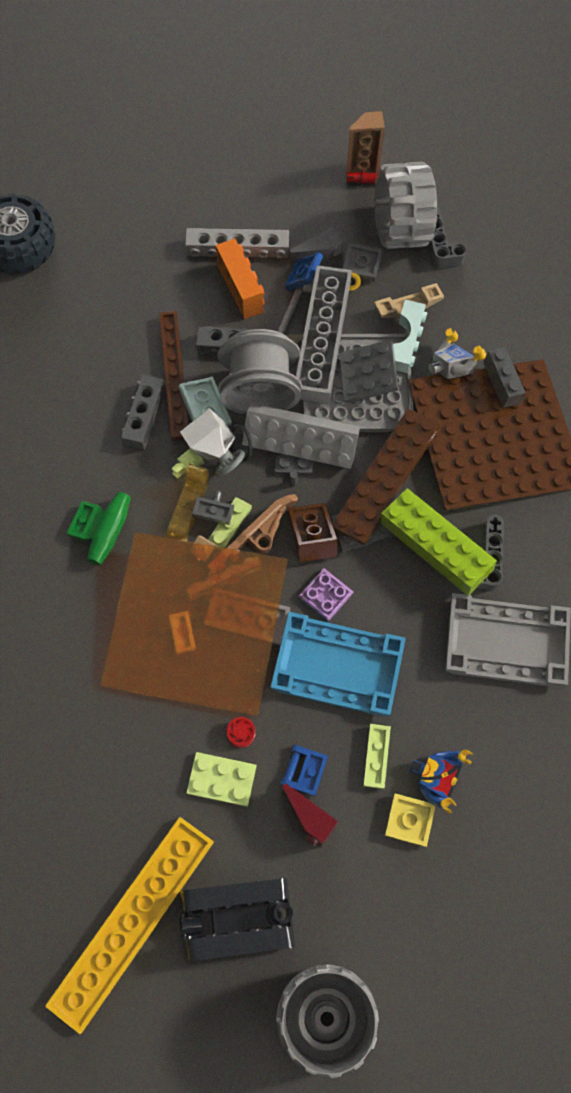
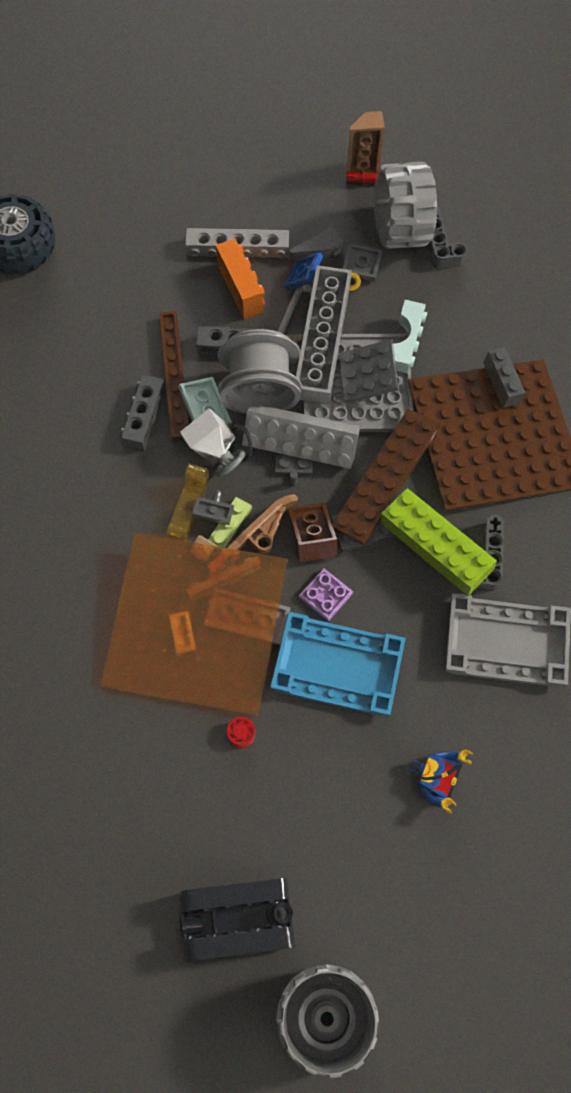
(100, 526): green plate -> none
(129, 926): yellow plate -> none
(189, 456): yellowish green plate -> none
(221, 779): yellowish green plate -> none
(310, 773): blue plate -> none
(313, 821): dark red slope -> none
(376, 756): yellowish green plate -> none
(392, 308): tan slope -> none
(410, 820): light yellow plate -> none
(454, 361): light grey torso -> none

